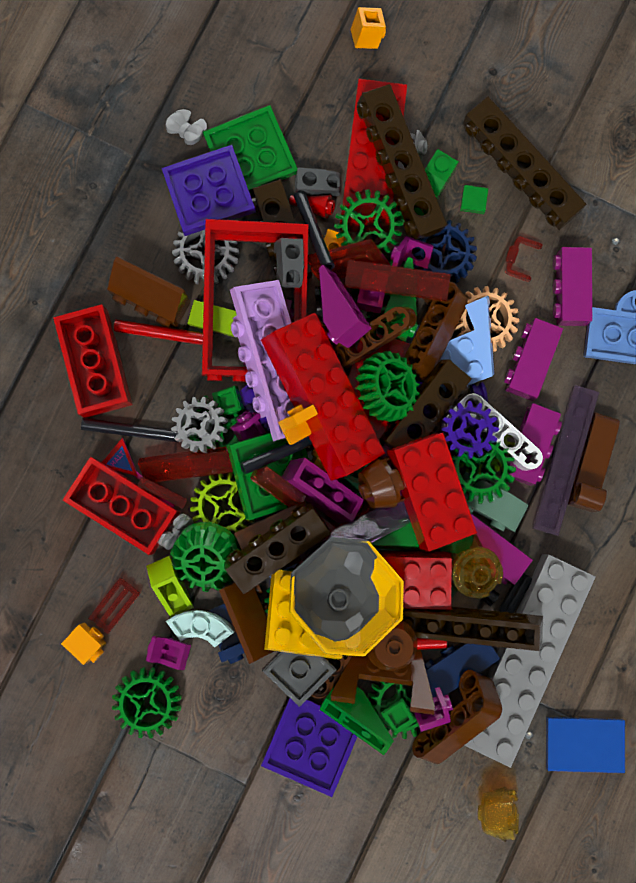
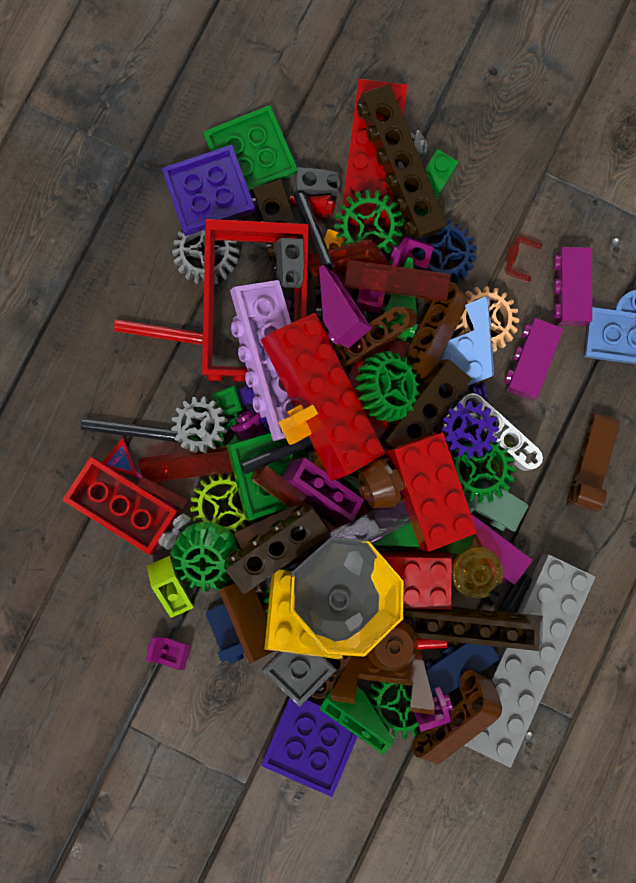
(85, 643): light orange brick -> none
(92, 361): red brick -> none
(101, 622): clear red tile -> none
(136, 697): green gear -> none
(147, 293): reddish brown slope -> none
(179, 124): light grey piece -> none
(202, 625): light aqua tile -> none
(221, 318): lime tile -> none
(368, 28): light orange brick -> none
(398, 716): green tile -> none
(474, 199): green tile -> none
(499, 814): clear yellow cone -> none
(538, 168): dark brown brick -> none
(539, 427): magenta brick -> none
(565, 460): clear purple plate -> none
(585, 744): blue tile -> none

